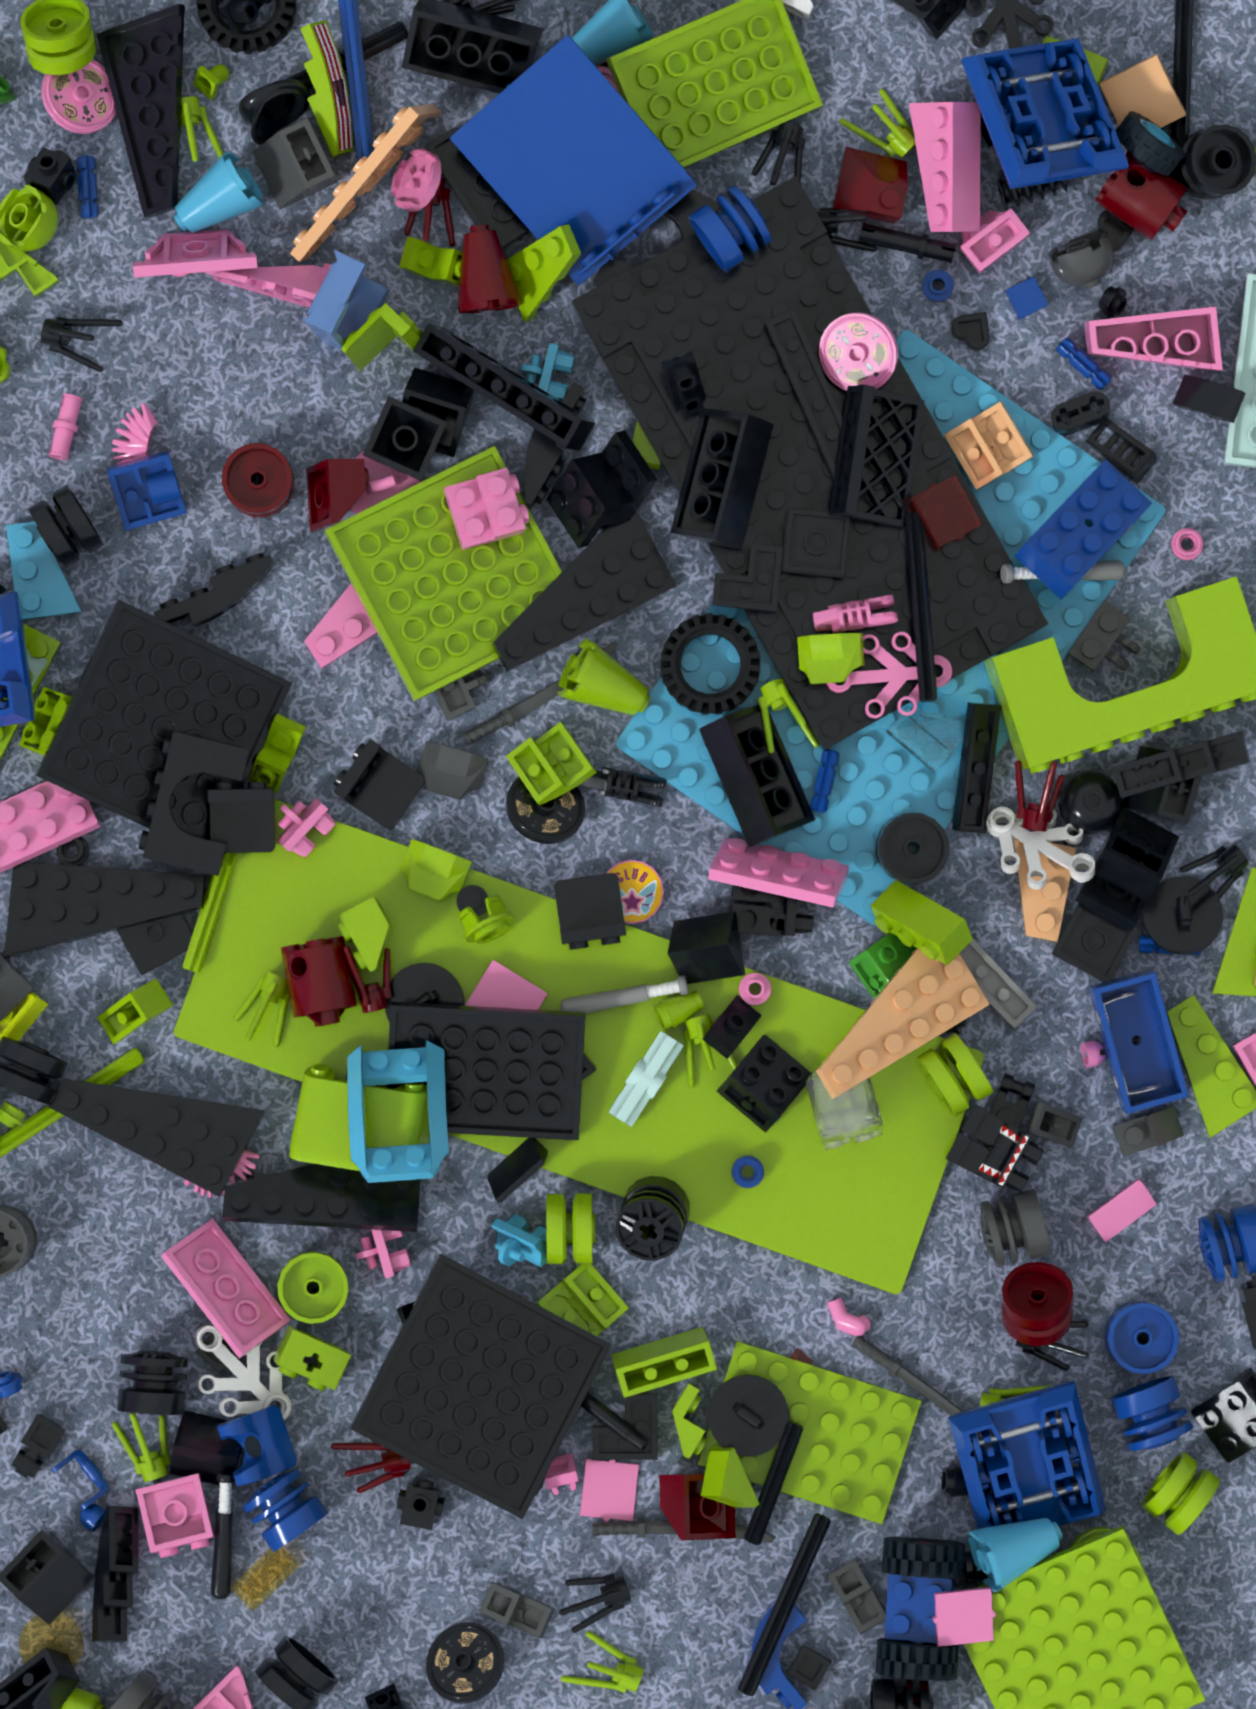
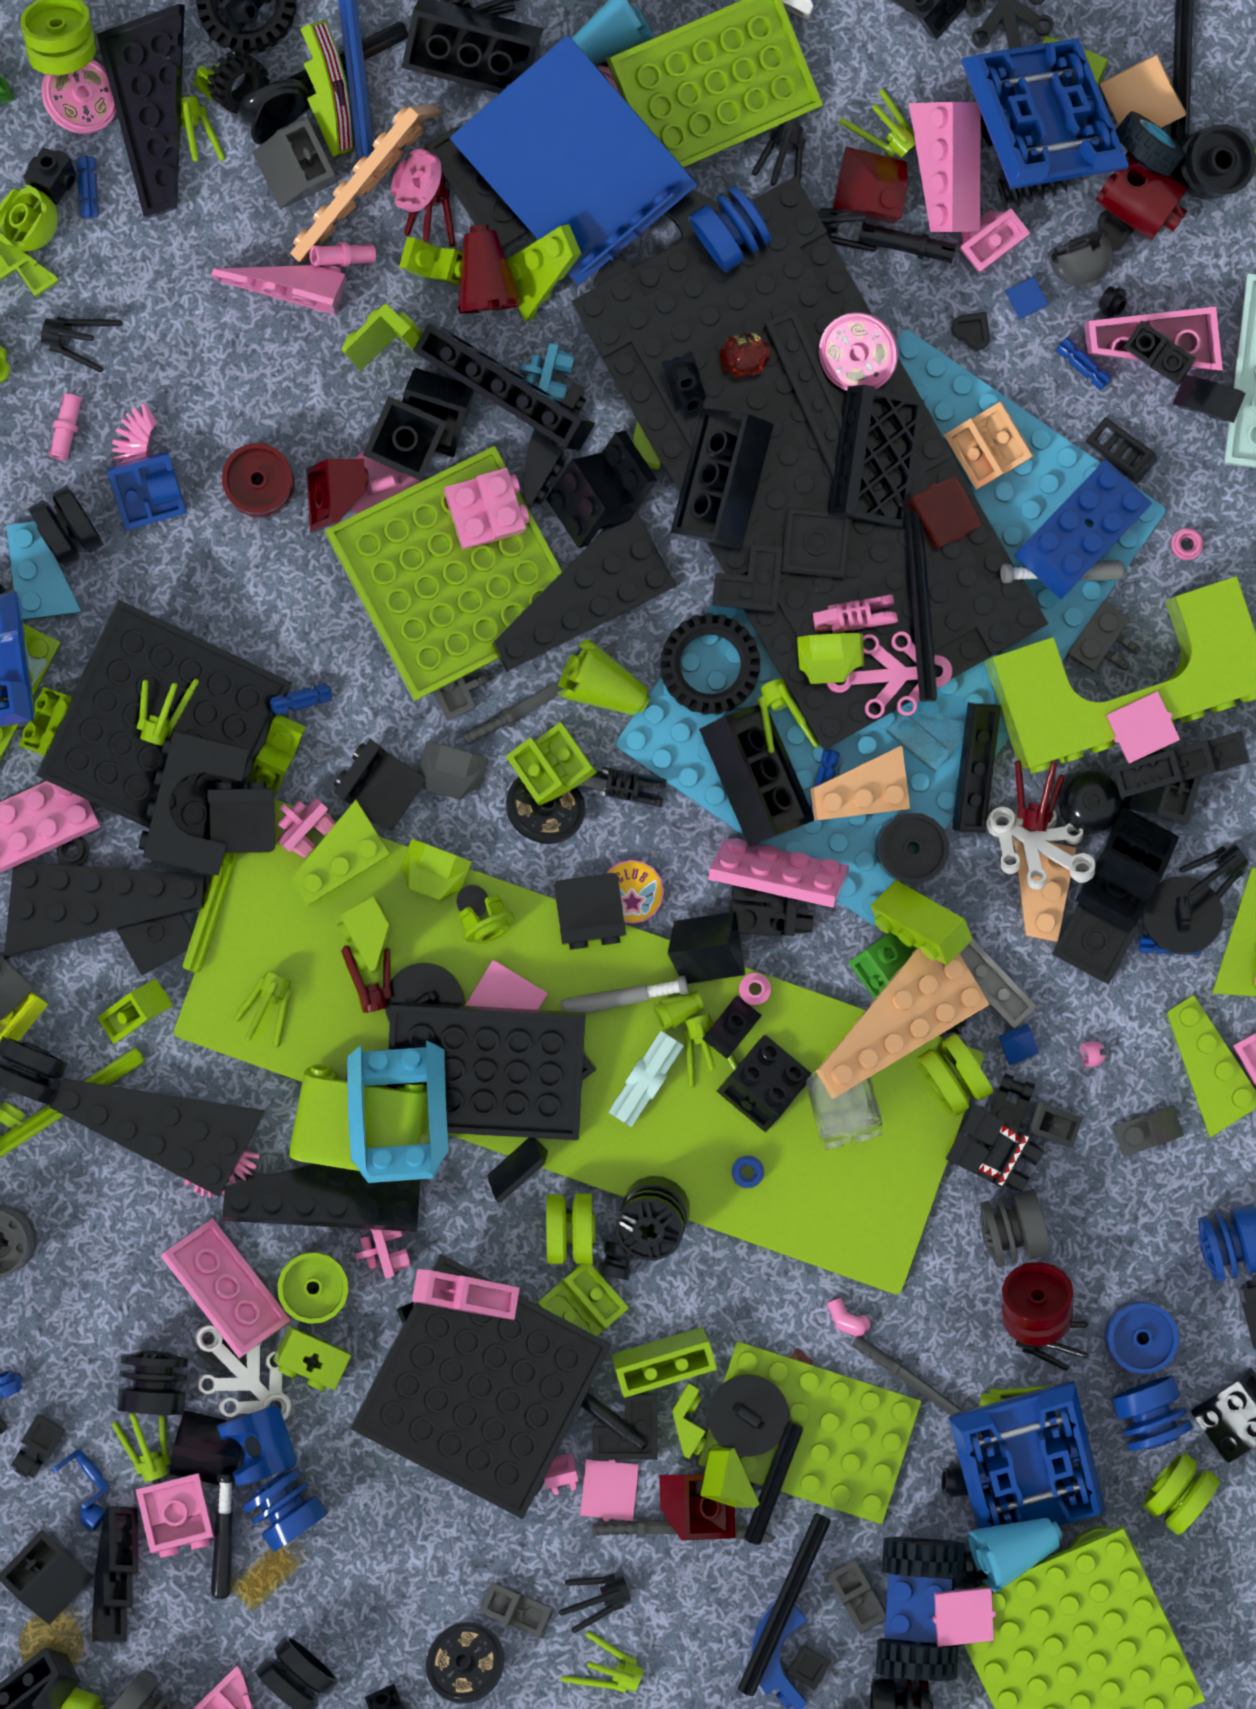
(157, 727): none -> lime plant
(195, 253): bright pink wing -> none
(219, 195): medium azure cone -> none
(229, 71): none -> black tyre
(230, 588): black slope -> none
(301, 699): none -> blue axle
(319, 980): dark red cylinder -> none
(340, 629): bright pink wing -> none
(340, 856): none -> lime wedge
(342, 254): none -> bright pink pin
(343, 301): medium blue piece -> none
(390, 1462): dark red plant -> none
(418, 1516): black brick -> none
(465, 1294): none -> bright pink slope
(517, 1244): medium azure hips -> none
(613, 1267): none -> black wheel
(744, 355): none -> clear red head
(864, 790): none -> light nougat wing
(930, 292): blue plate -> none
(1018, 1044): none -> blue tile
(1083, 419): black beam -> none
(1121, 1210): bright pink slope -> none
(1142, 727): none -> bright pink piece
(1145, 1071): blue piece -> none
(1159, 353): none -> black slope

